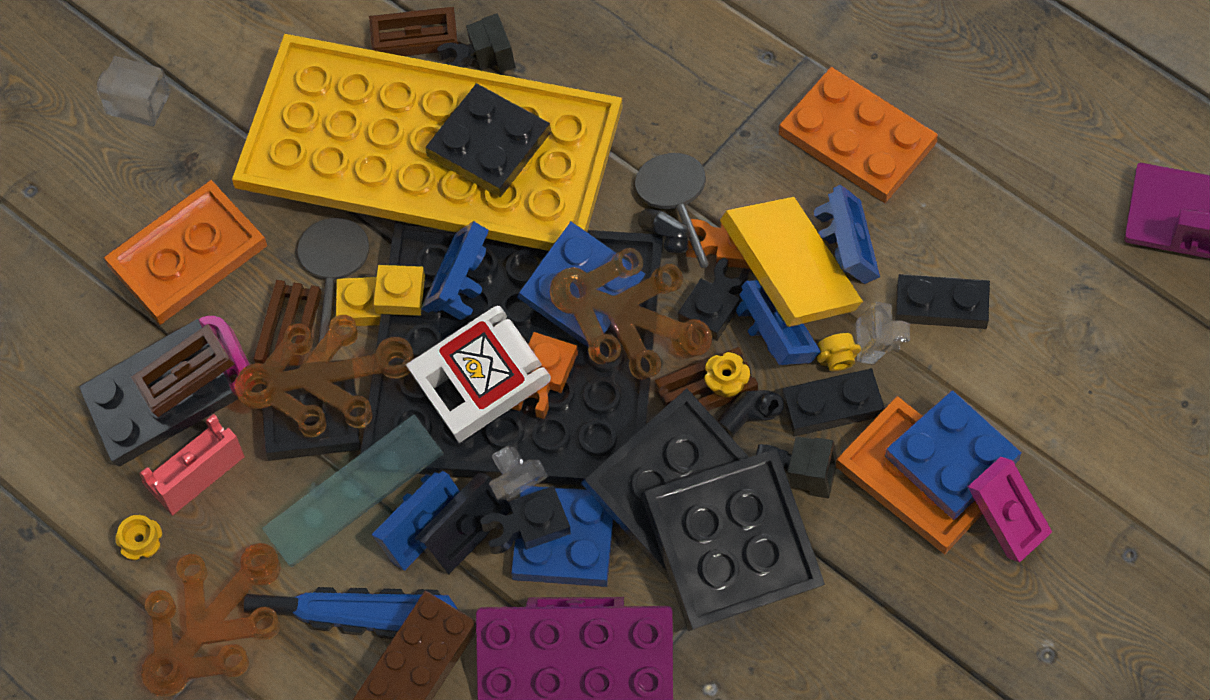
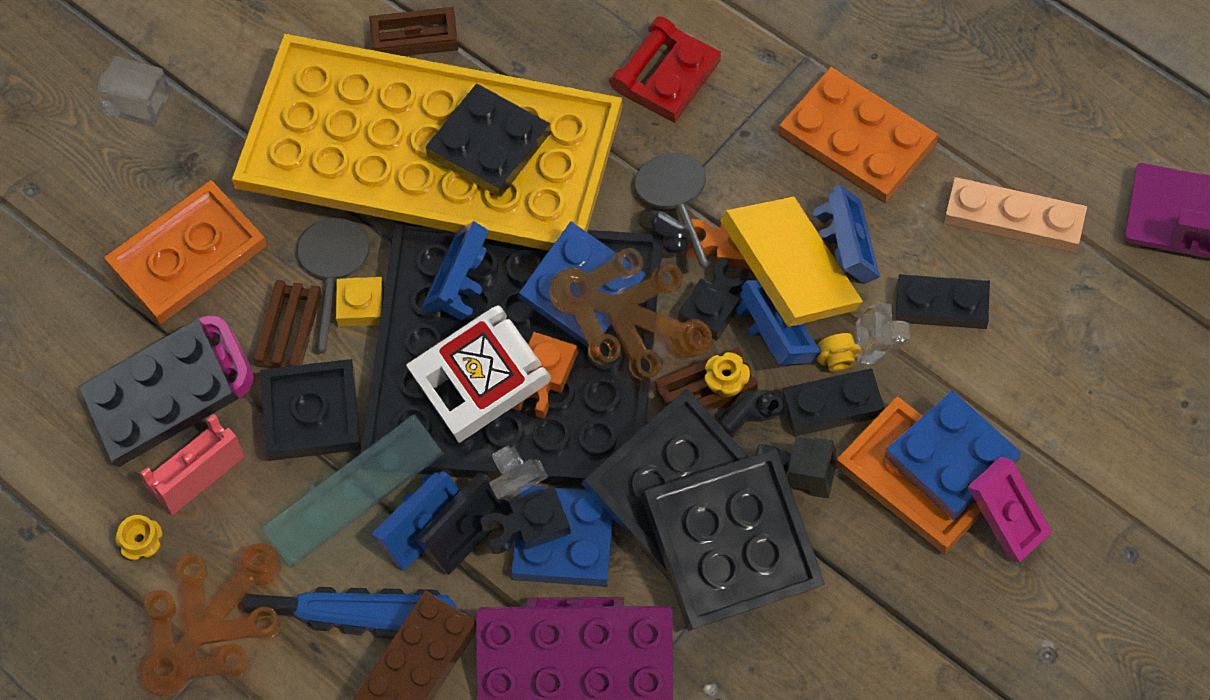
(185, 377): reddish brown tile -> none
(317, 374): clear orange plant -> none
(399, 290): yellow plate -> none
(487, 45): pearl dark grey piece -> none
(675, 79): none -> red plate
(1015, 214): none -> light nougat plate

